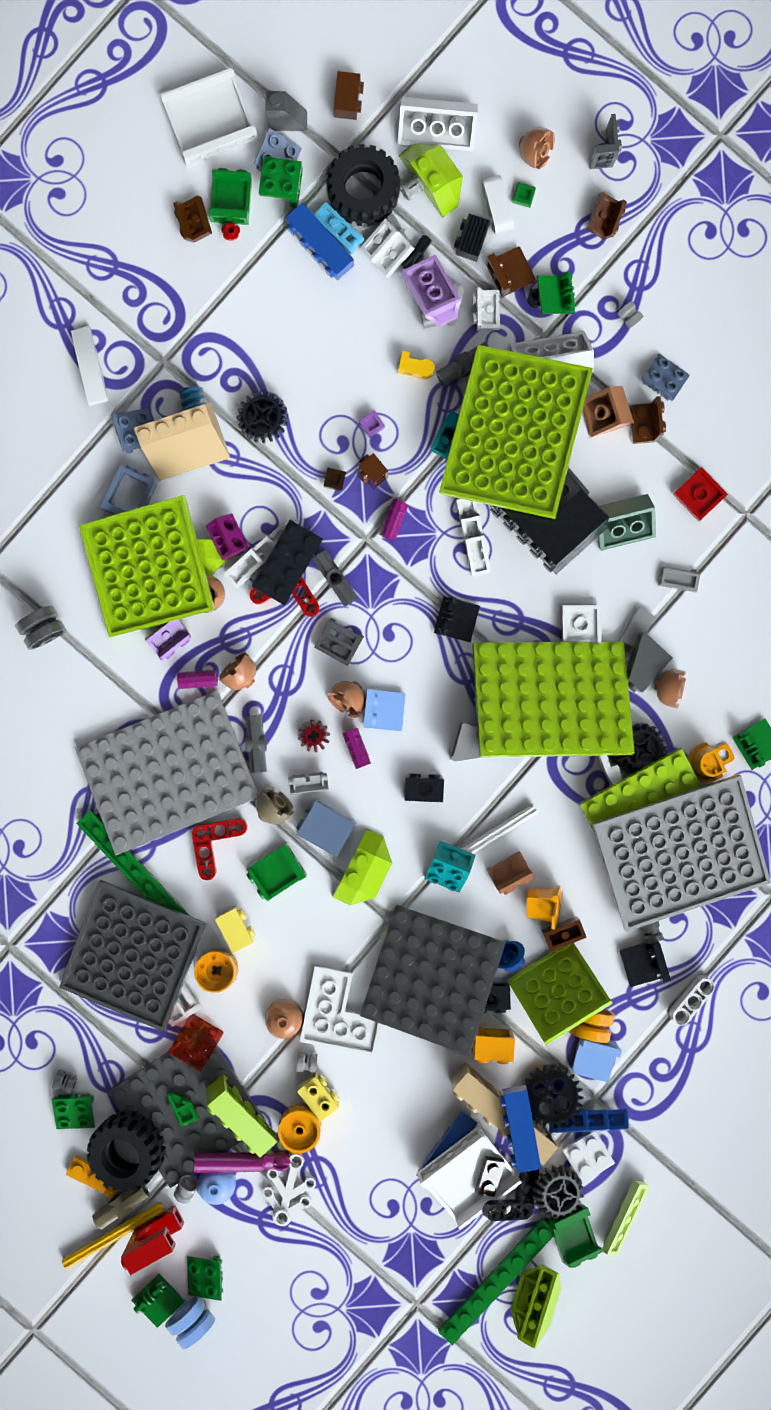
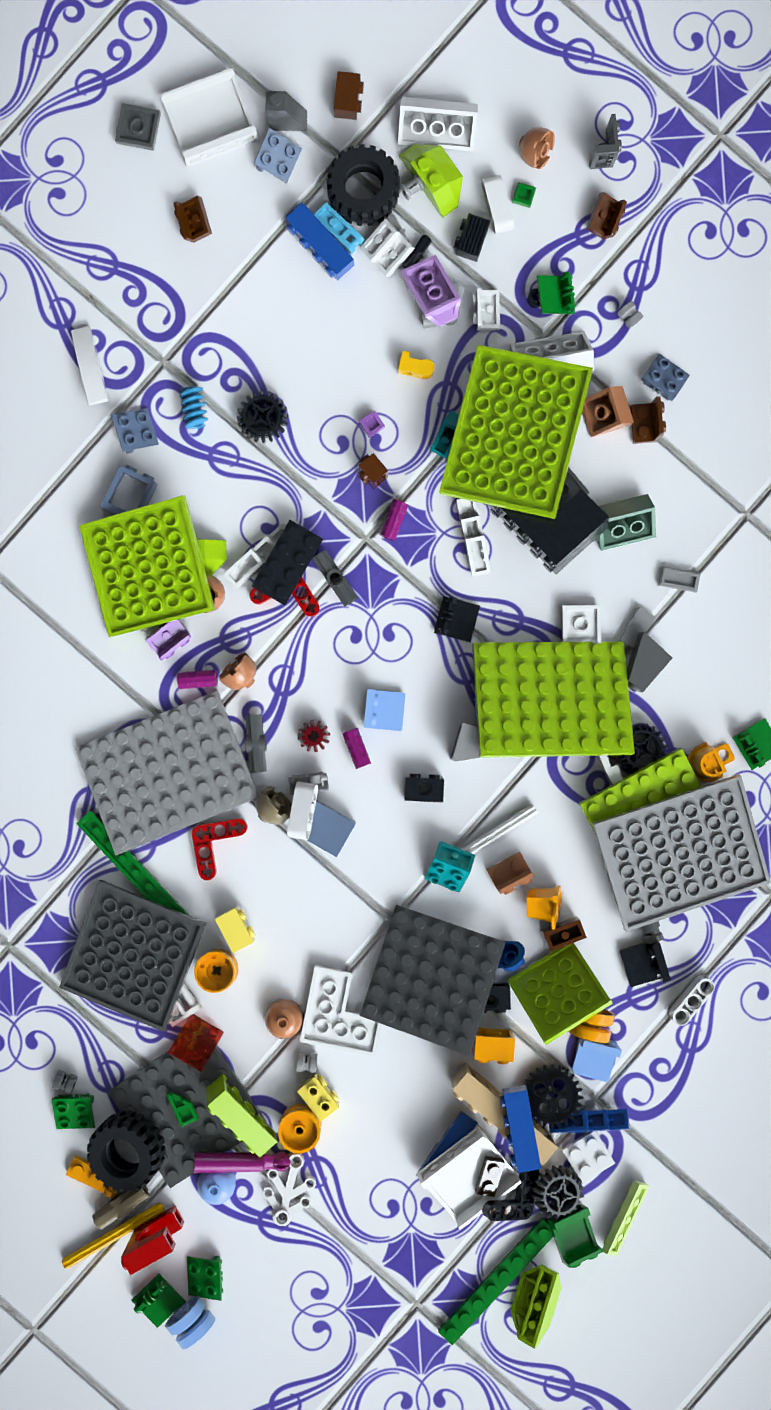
(40, 627): flat silver wheel -> none
(138, 127): none -> dark grey plate
(183, 441): tan slope -> none
(186, 1188): light grey wheel -> none
(227, 536): magenta brick -> none
(231, 196): green panel -> none
(234, 234): red plate -> none
(276, 872): green panel -> none
(281, 179): green bracket -> none
(302, 810): none -> white beam
(334, 479): dark brown plate -> none
(336, 648): dark grey plate -> none
(347, 697): nougat cylinder -> none
(365, 871): lime wedge -> none
(460, 366): dark grey piece -> none
(510, 271): reddish brown bracket -> none
(670, 687): nougat cylinder -> none
(700, 494): red plate -> none

